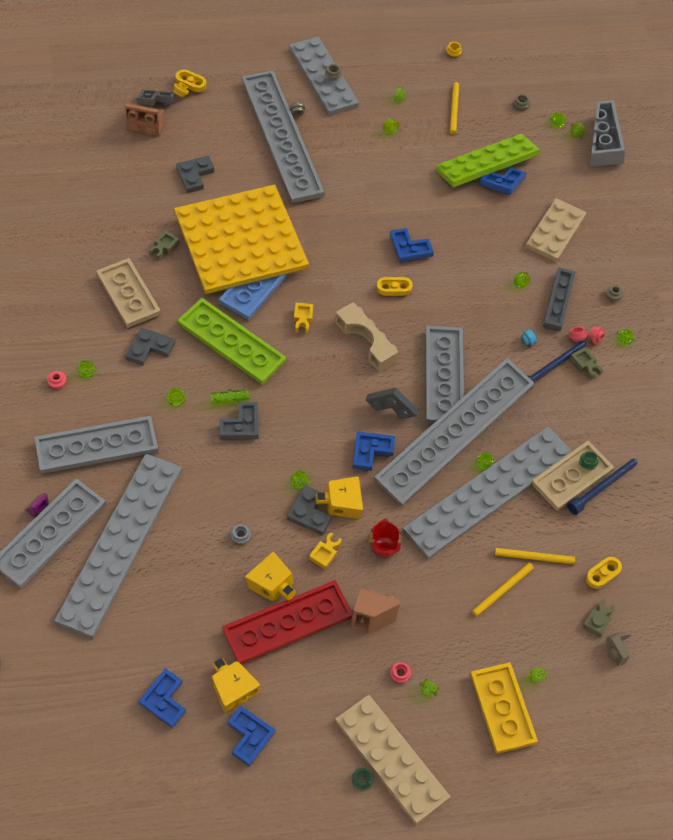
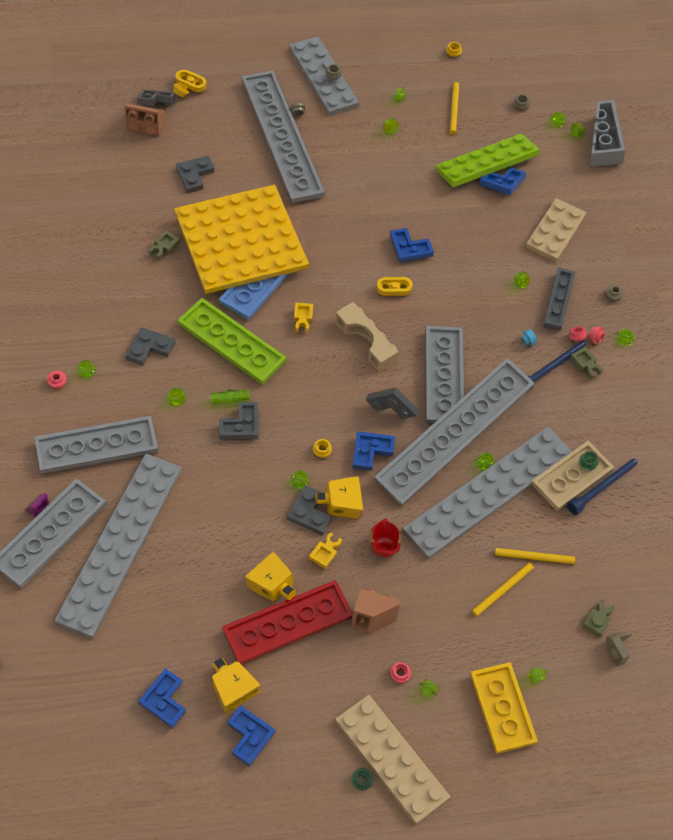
(128, 292): tan plate -> none
(243, 530): light grey plate -> none
(322, 443): none -> yellow plate
(602, 573): yellow plate -> none

